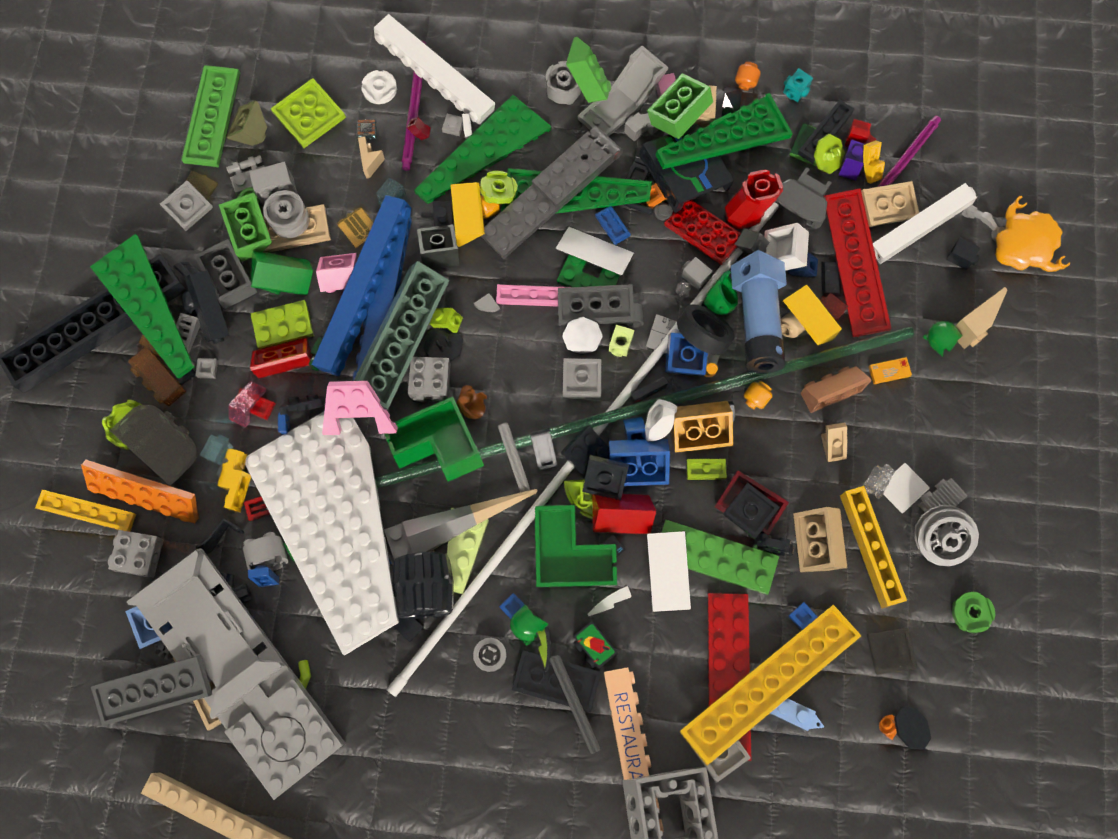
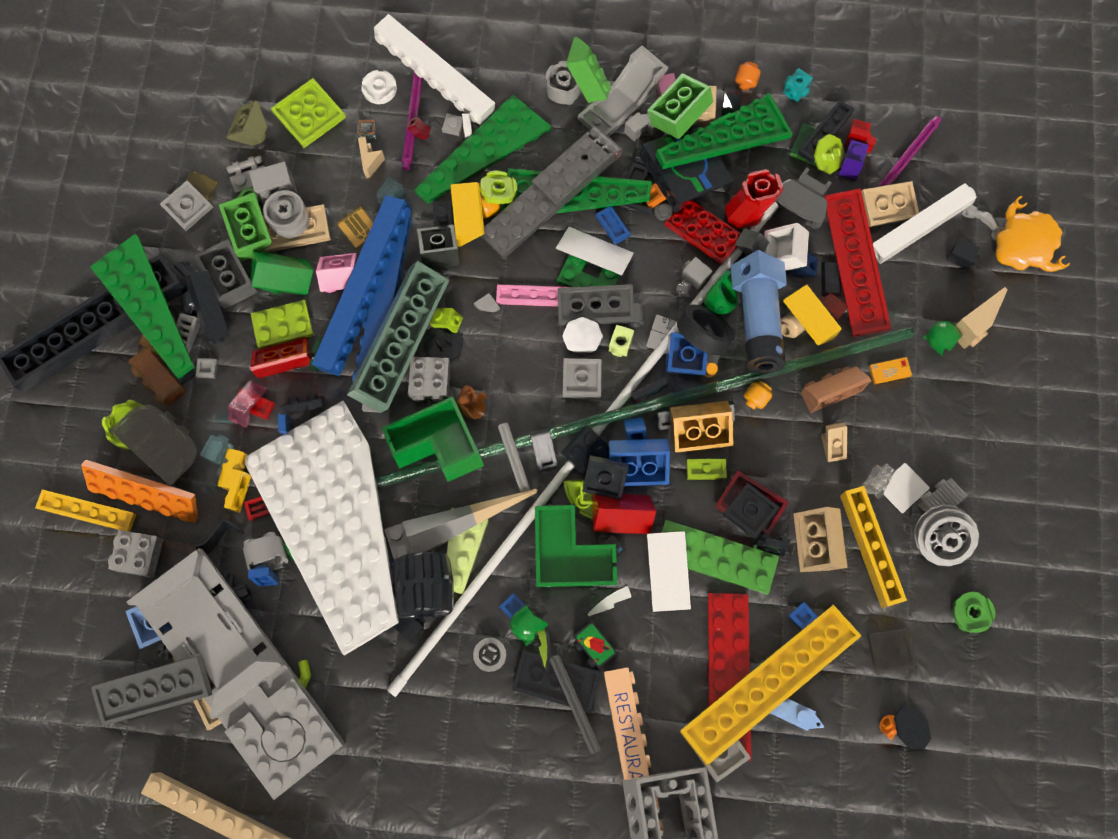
(211, 116): bright green plate -> none
(354, 400): bright pink wing -> none
(660, 420): white hat -> none
(872, 165): yellow slope -> none

